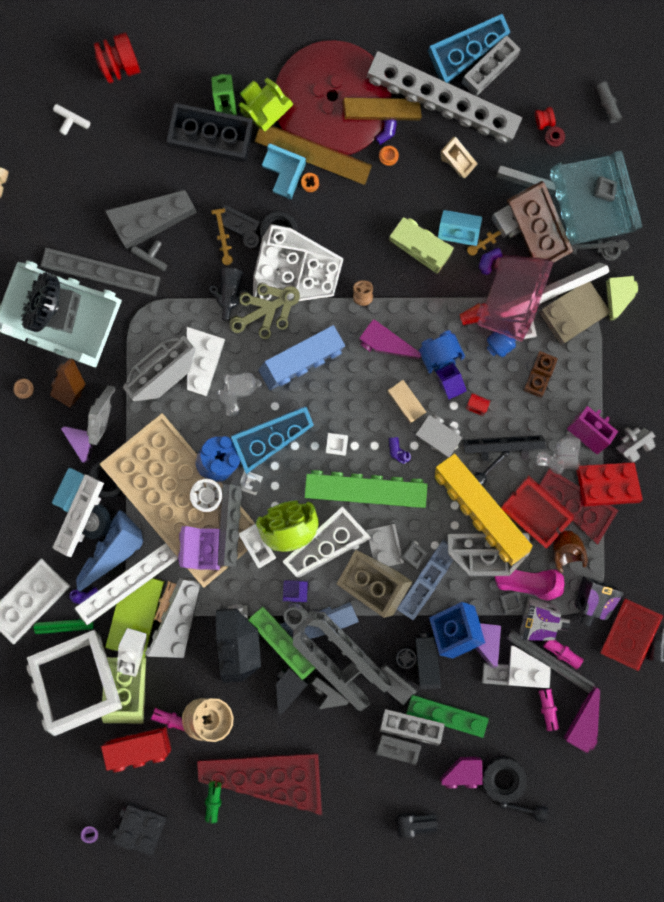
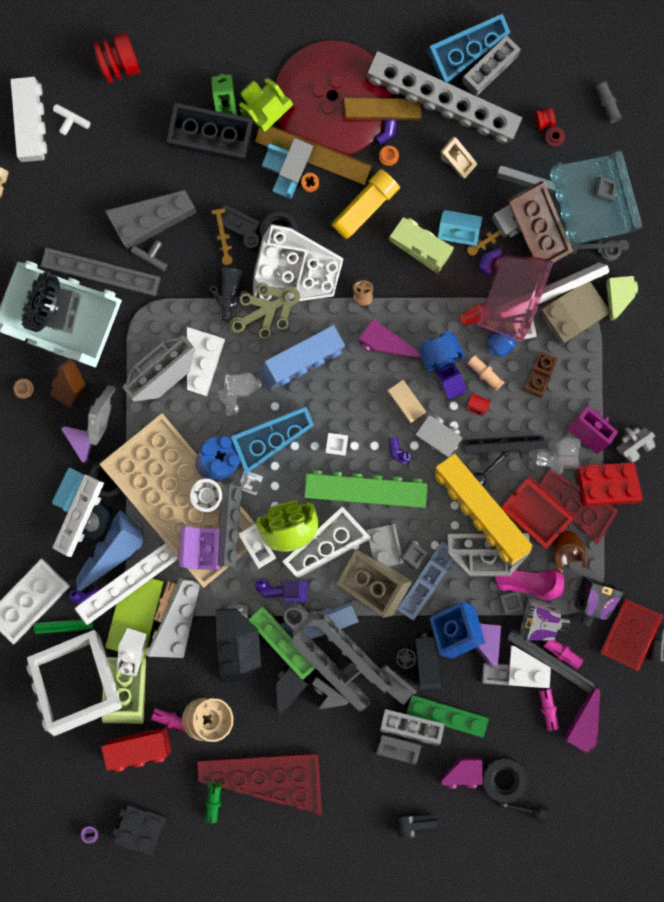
(27, 119): none -> white brick
(266, 590): none -> dark purple arm
(296, 160): none -> light grey tile
(380, 188): none -> yellow beam
(485, 373): none -> light nougat pin

